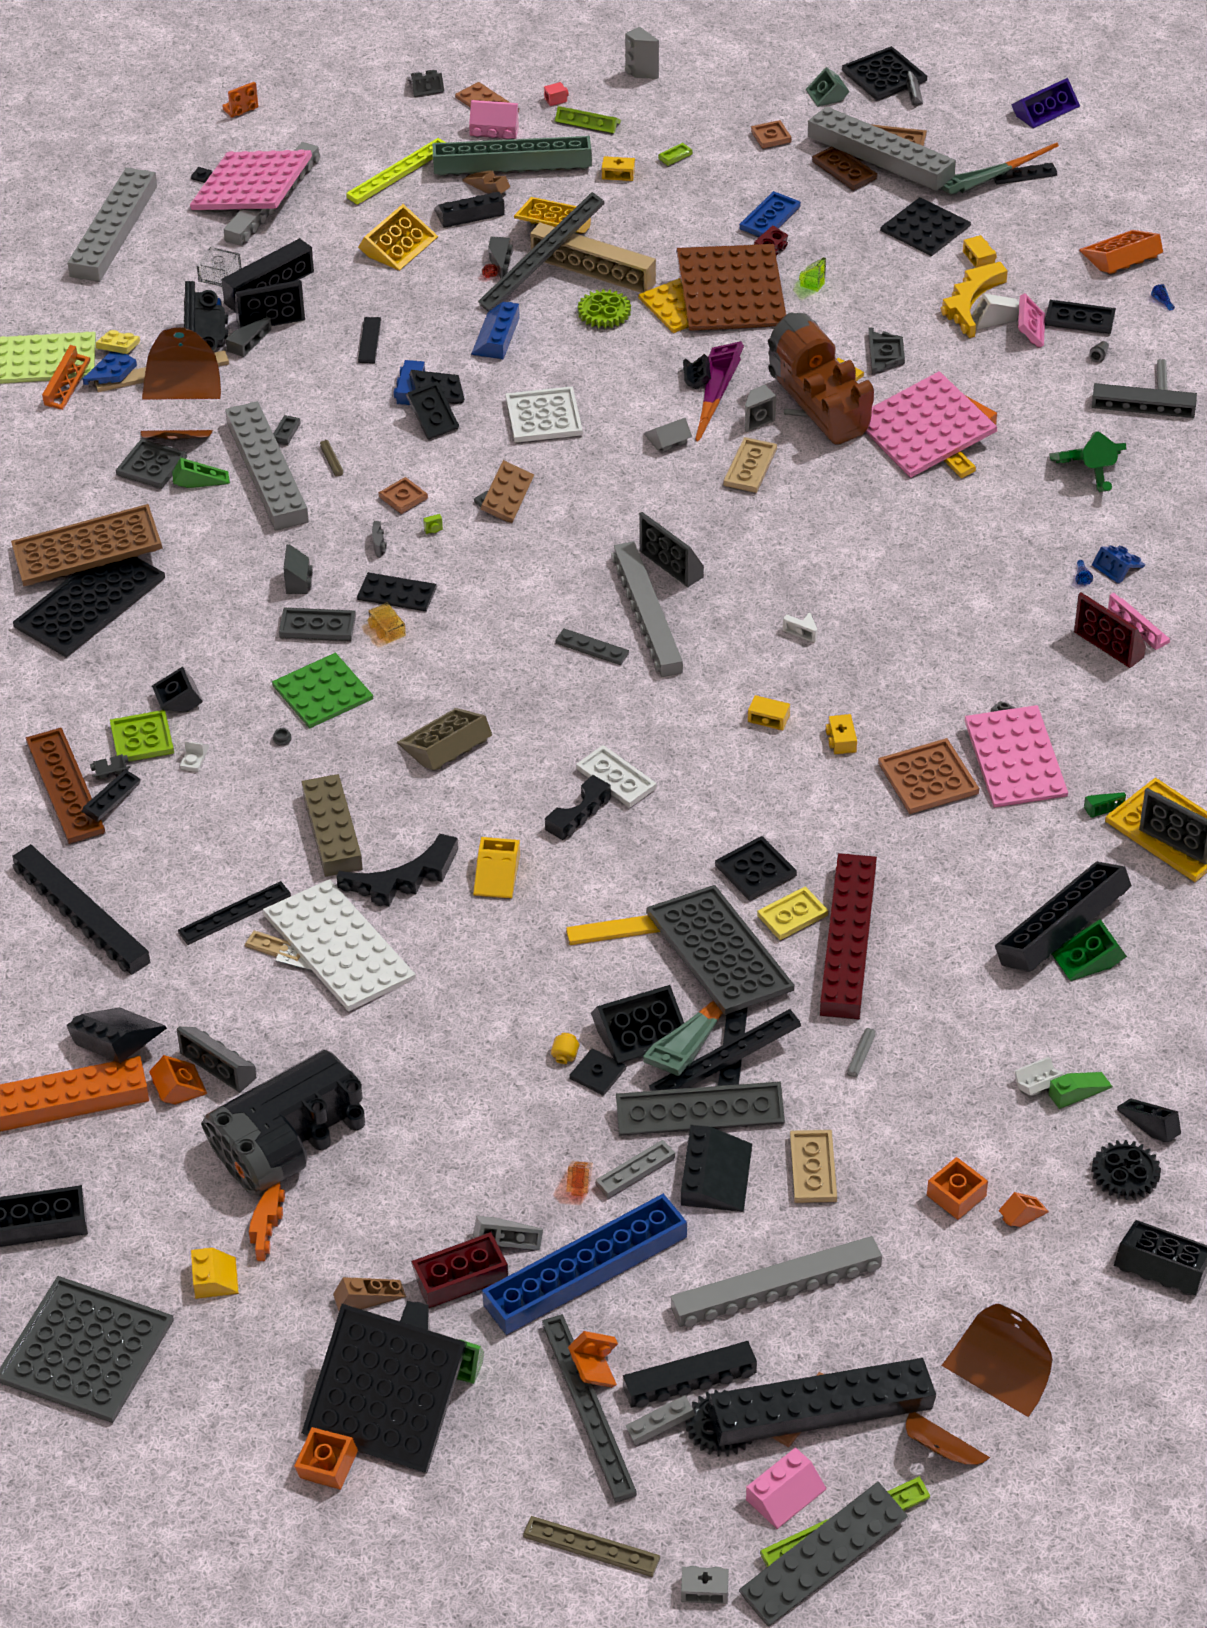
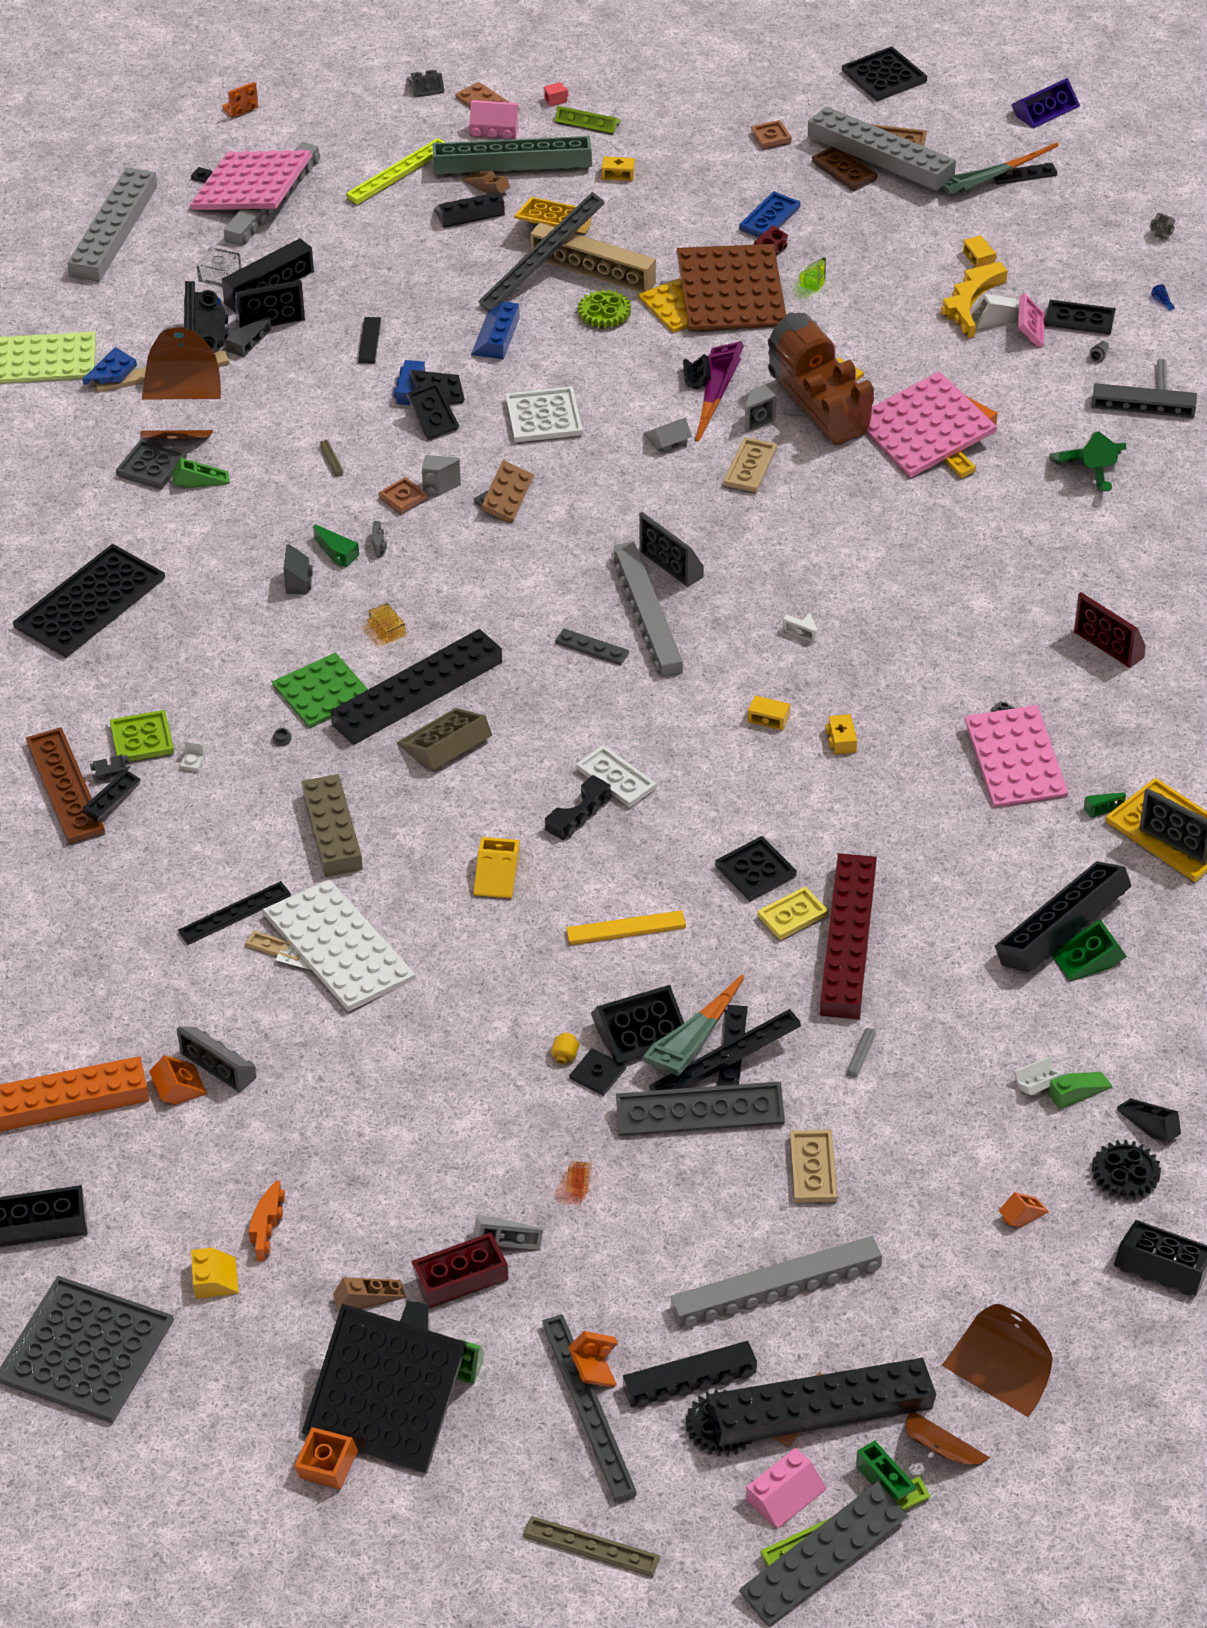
(60, 378): orange fence -> none
(81, 910): black brick -> none
(86, 545): medium nougat plate -> none
(113, 1032): black slope -> none
(118, 342): light yellow plate -> none
(177, 692): black slope -> none
(265, 1128): black piece -> none
(266, 466): light grey brick -> none
(286, 429): dark grey plate -> none
(317, 624): dark grey plate -> none
(338, 548): none -> green slope
(397, 239): yellow slope -> none
(397, 591): black plate -> none
(407, 878): black arch -> none
(416, 686): none -> black brick
(433, 524): lime plate -> none
(440, 474): none -> light grey slope
(489, 270): clear red plate -> none
(499, 253): dark grey slope -> none
(584, 1264): blue brick -> none
(635, 1168): light grey plate -> none
(641, 54): light grey slope -> none
(660, 1420): light grey plate -> none
(675, 154): lime plate -> none
(696, 1592): light grey brick -> none
(715, 1170): black slope -> none
(720, 949): dark grey plate -> none
(827, 88): sand green slope -> none
(879, 1466): none -> green slope
(885, 350): dark grey wing -> none
(914, 89): flat silver slope -> none
(925, 226): black plate -> none
(928, 776): nougat plate -> none
(957, 1188): orange brick -> none
(1083, 575): clear blue cone -> none
(1116, 562): blue bracket -> none
(1123, 250): orange slope -> none
(1148, 631): bright pink fence -> none
(1162, 226): none -> clear smoke brick

